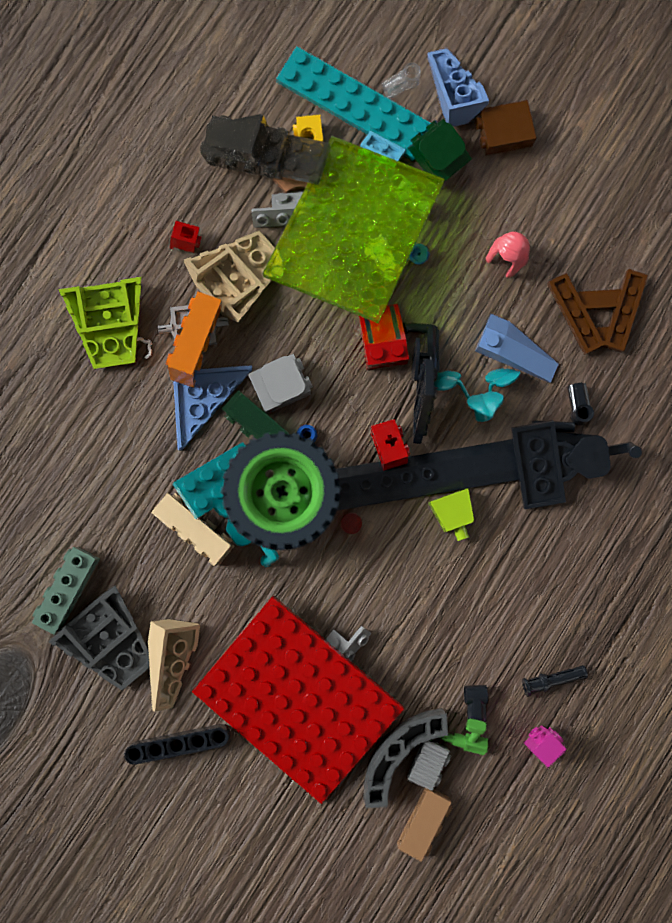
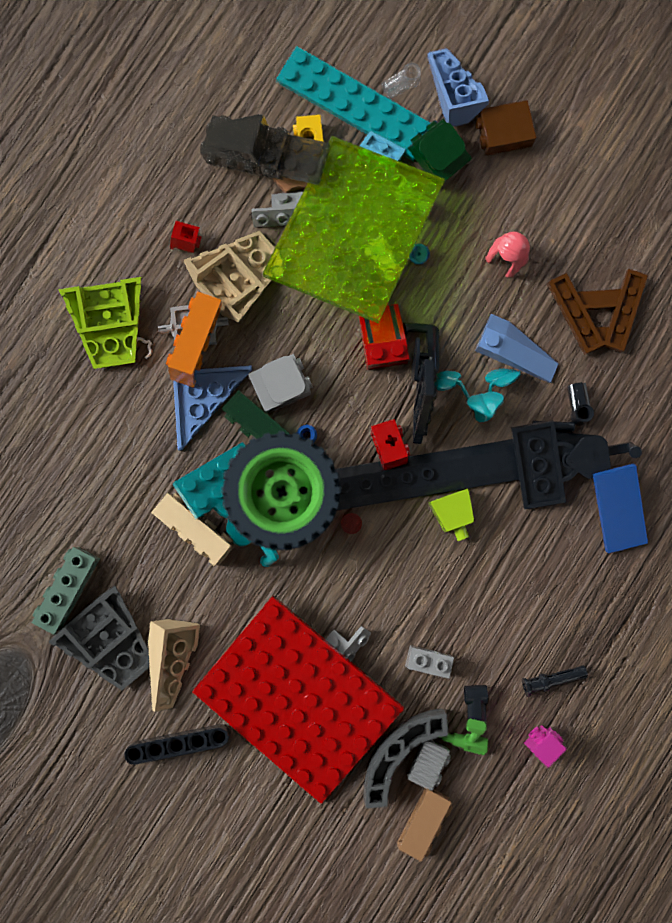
(429, 661): none -> light grey brick
(620, 508): none -> blue tile

